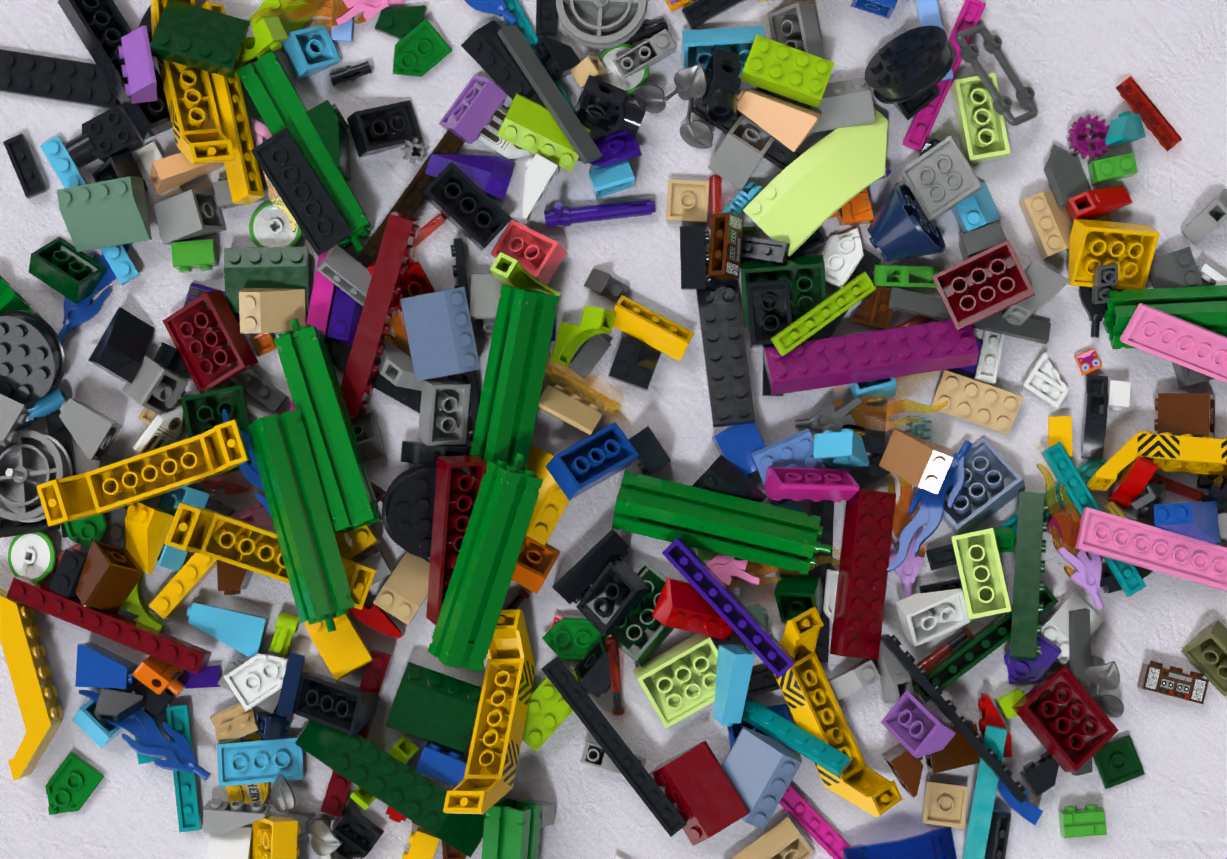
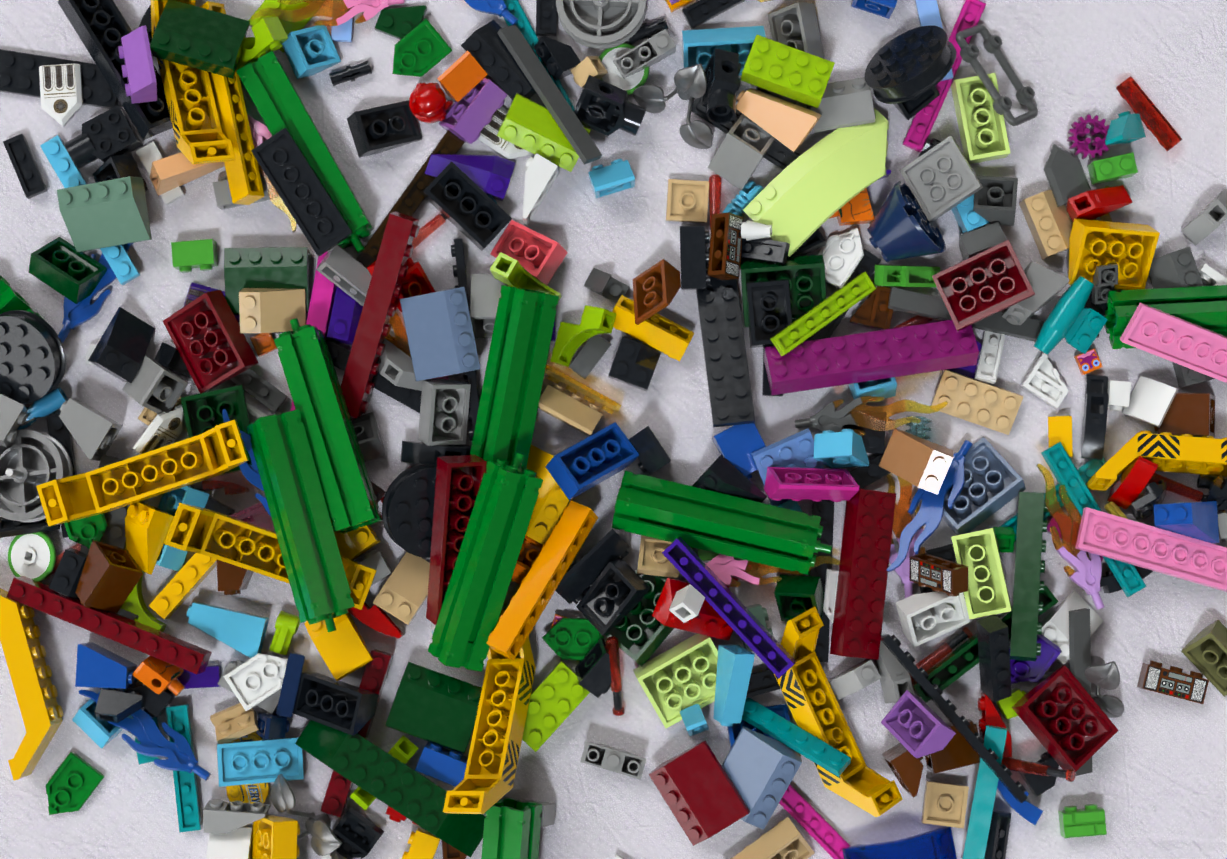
(61, 90): none -> white tile
(188, 216): light grey slope -> none
(262, 232): white wheel -> none
(333, 133): dark green slope -> none
(419, 151): light grey gear -> none
(429, 103): none -> red helmet
(462, 76): none -> orange slope
(542, 580): none -> light orange brick
(567, 216): dark purple cylinder -> none
(614, 746): black plate -> none
(616, 148): dark purple tile -> none
(652, 560): none -> tan plate
(654, 290): none -> dark orange slope
(687, 603): none -> white brick
(694, 720): none -> medium azure slope
(753, 230): none -> white cone
(939, 574): none -> brick
(994, 658): none -> black brick
(997, 199): none -> dark grey slope
(1038, 769): none -> clear red piece
(1071, 320): none -> teal plate
(1117, 762): dark green tile -> none
(1150, 401): none -> white slope

